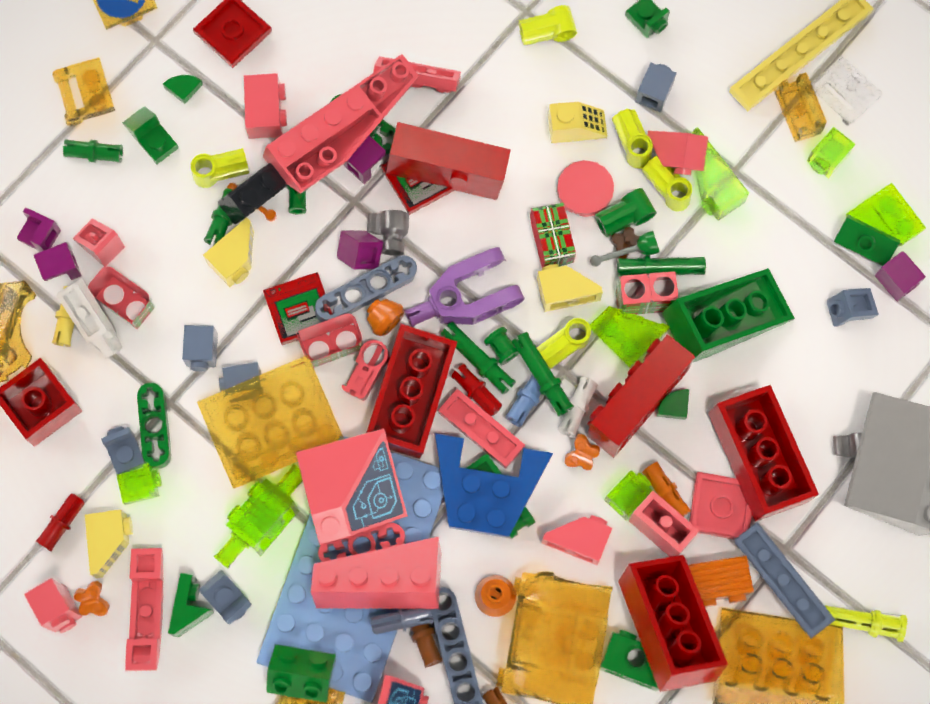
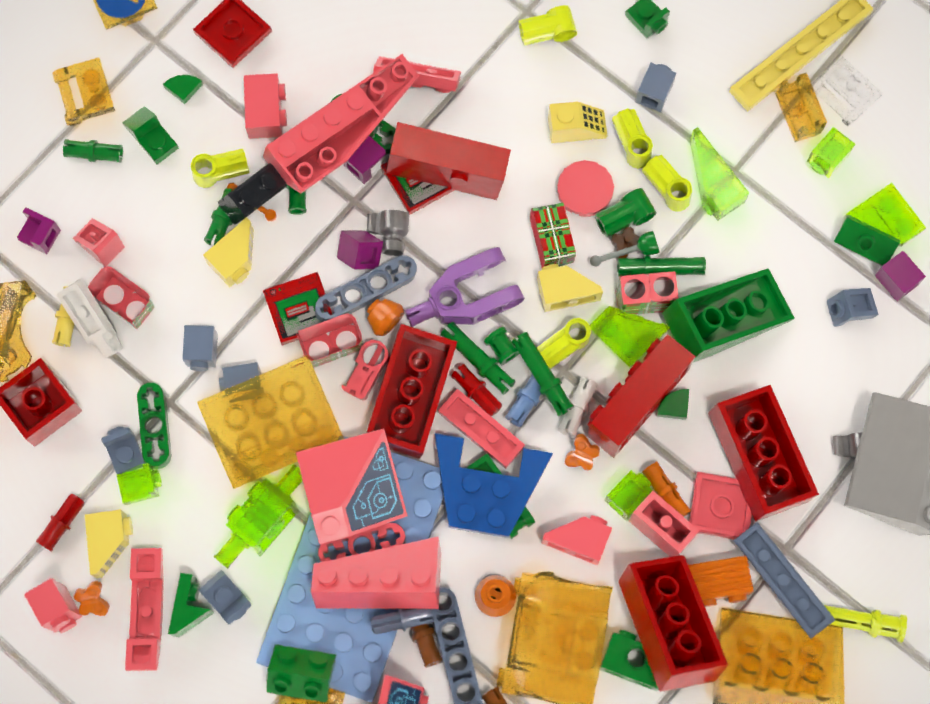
(57, 262): magenta panel -> none
(680, 150): coral slope -> none

